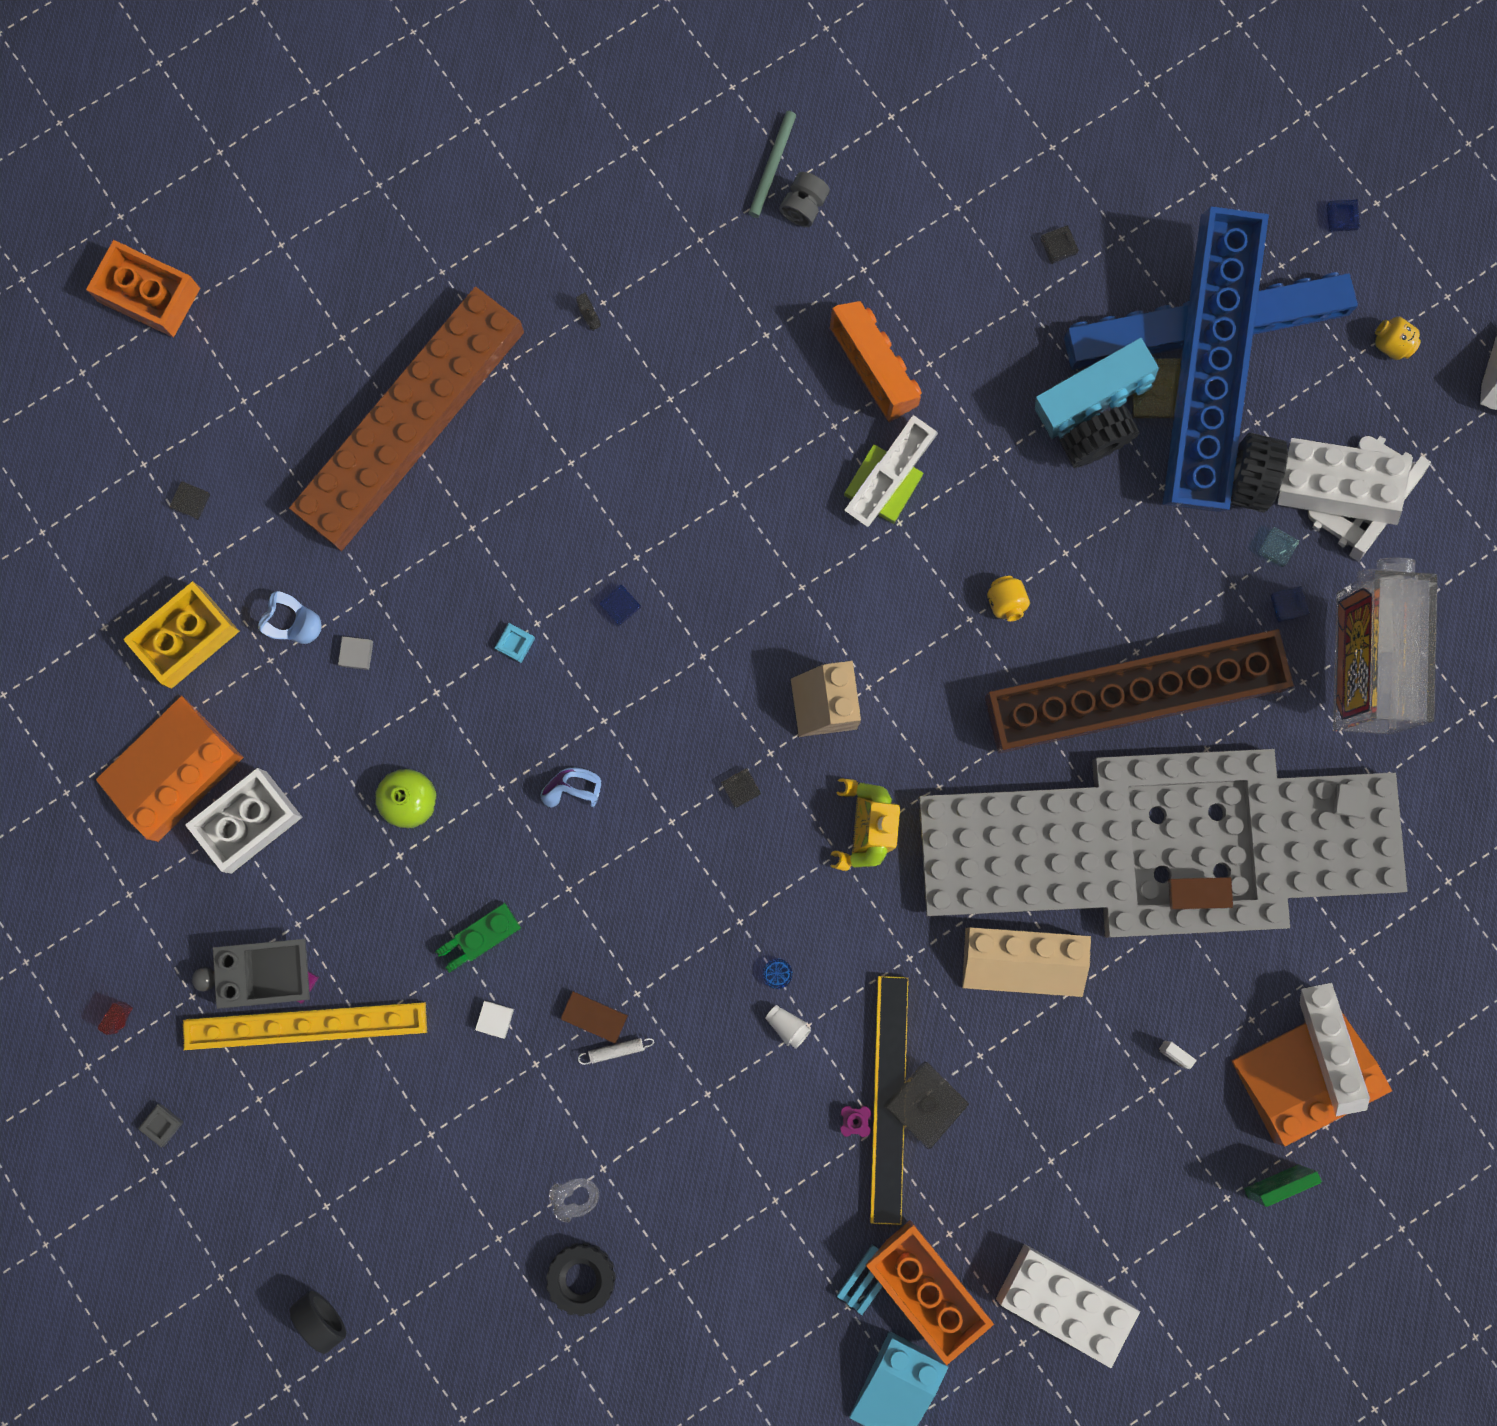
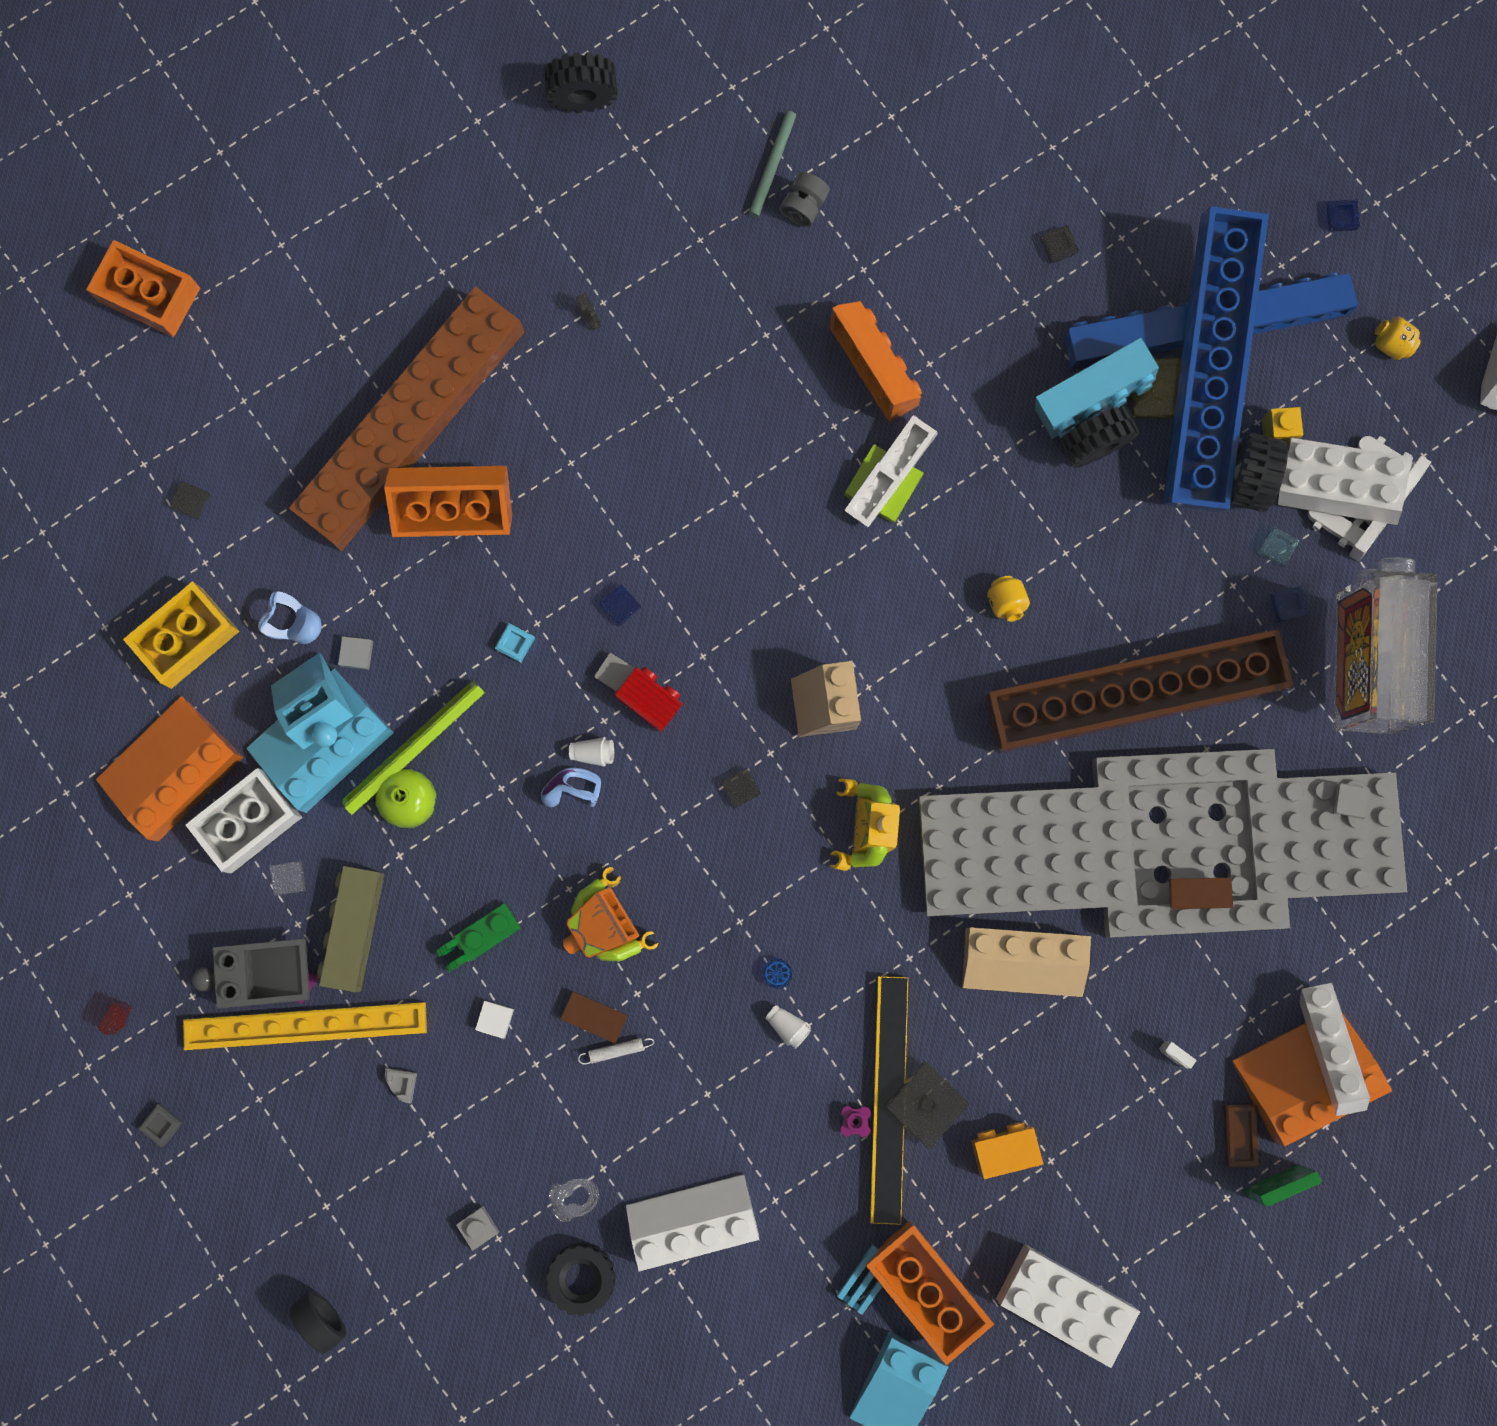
(288, 878): none -> clear tile
(310, 704): none -> medium azure slope
(313, 772): none -> medium azure slope
(351, 929): none -> olive brick
(401, 1083): none -> light grey tile
(412, 746): none -> lime tile
(448, 501): none -> orange brick
(477, 1228): none -> light grey plate
(580, 82): none -> black tyre
(593, 751): none -> white cone
(601, 924): none -> torso
(613, 672): none -> light grey tile
(648, 698): none -> red brick
(691, 1222): none -> white slope
(1006, 1150): none -> light orange brick
(1241, 1135): none -> reddish brown tile
(1283, 424): none -> yellow brick

